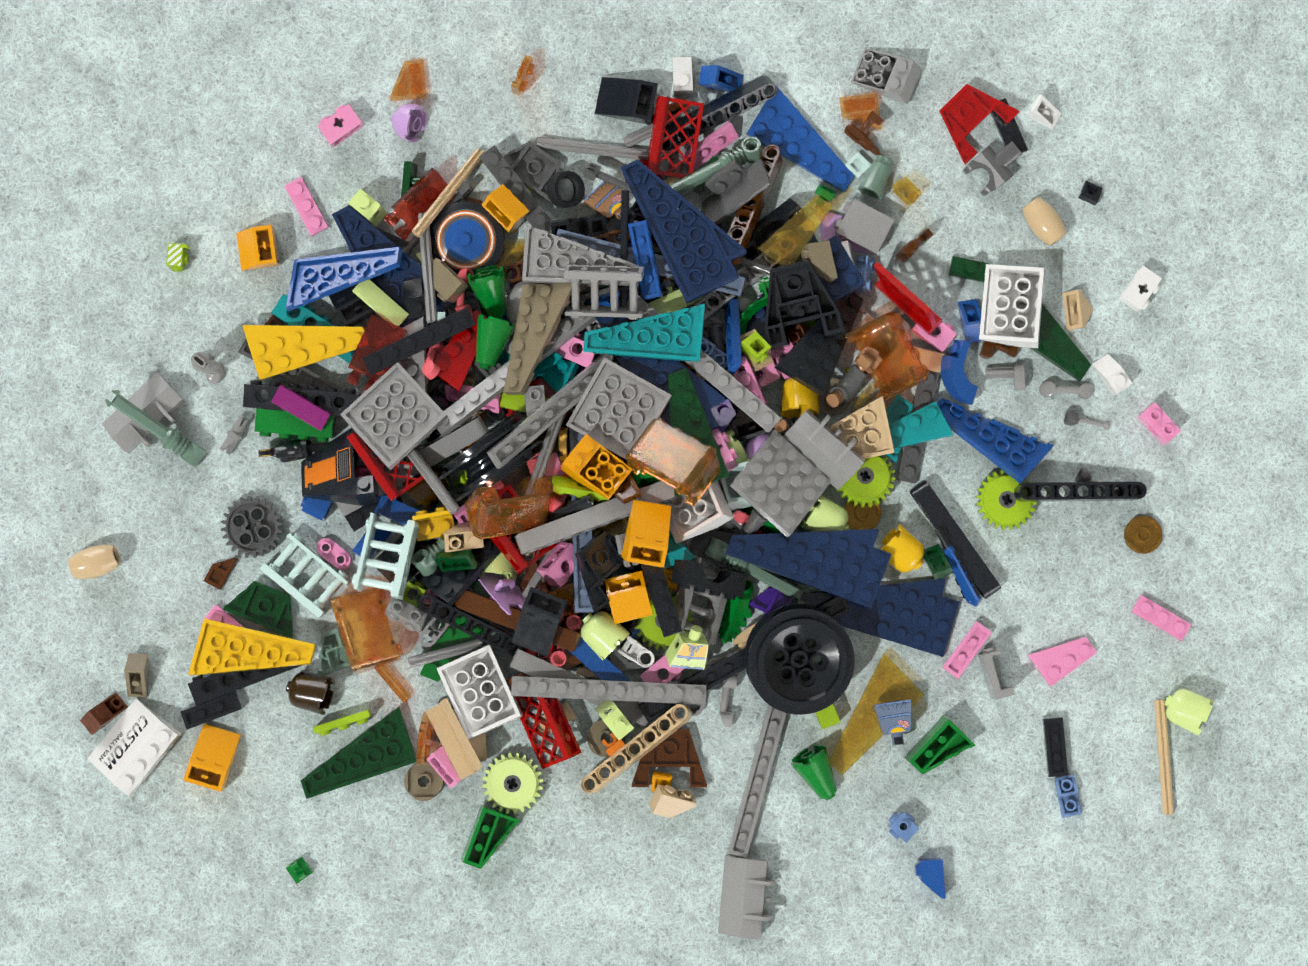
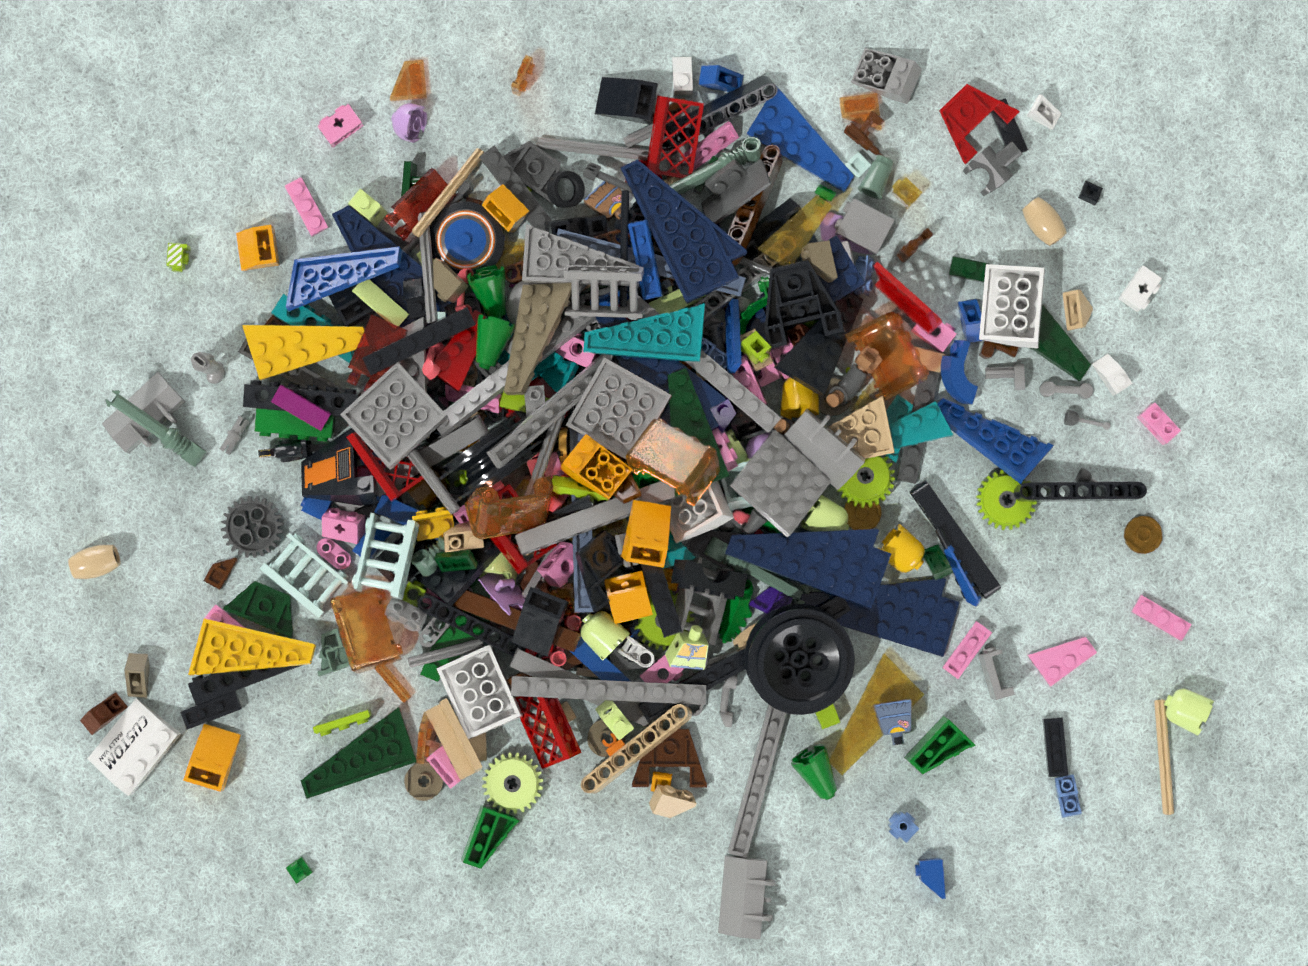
(310, 692): dark brown cylinder -> none
(343, 525): none -> bright pink brick

